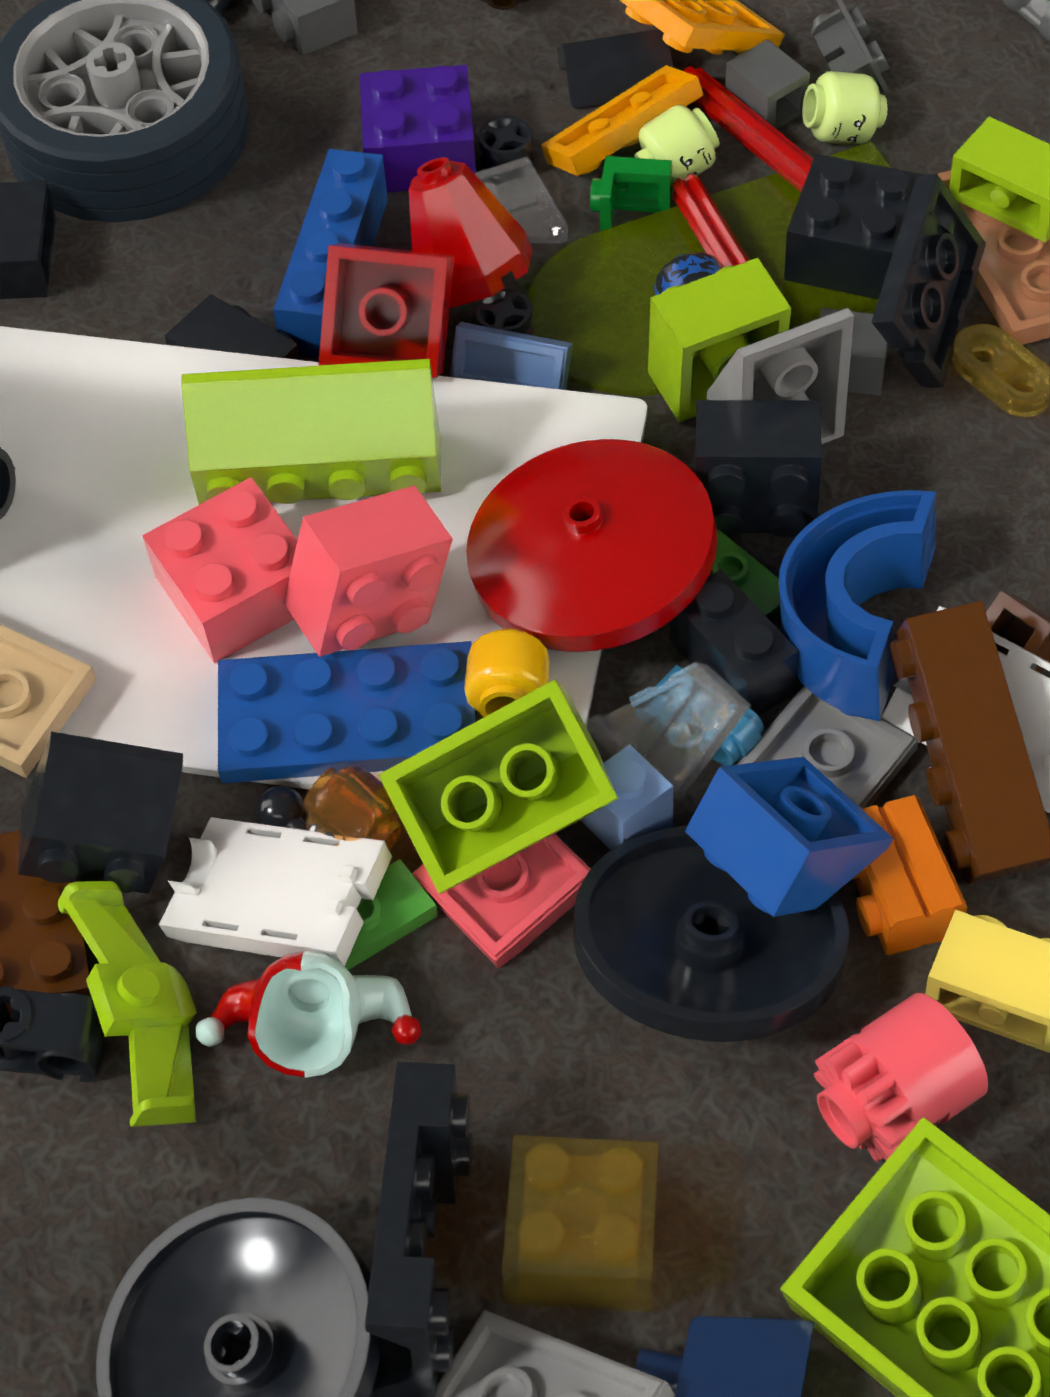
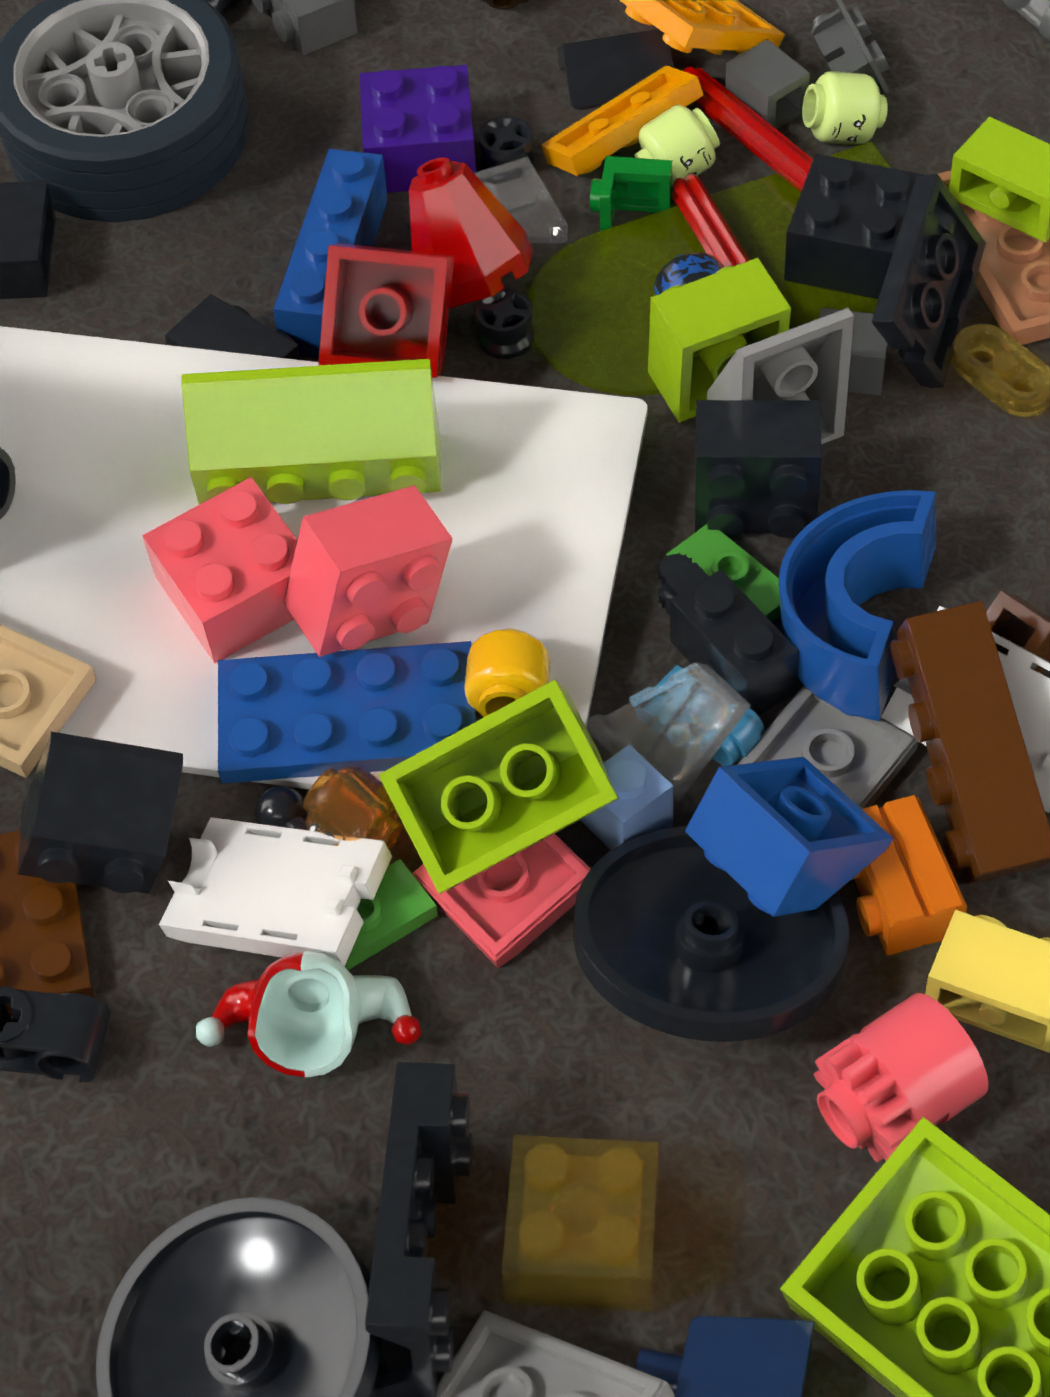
(137, 999): lime plate -> none
(509, 357): medium blue tile -> none
(592, 544): red dish -> none

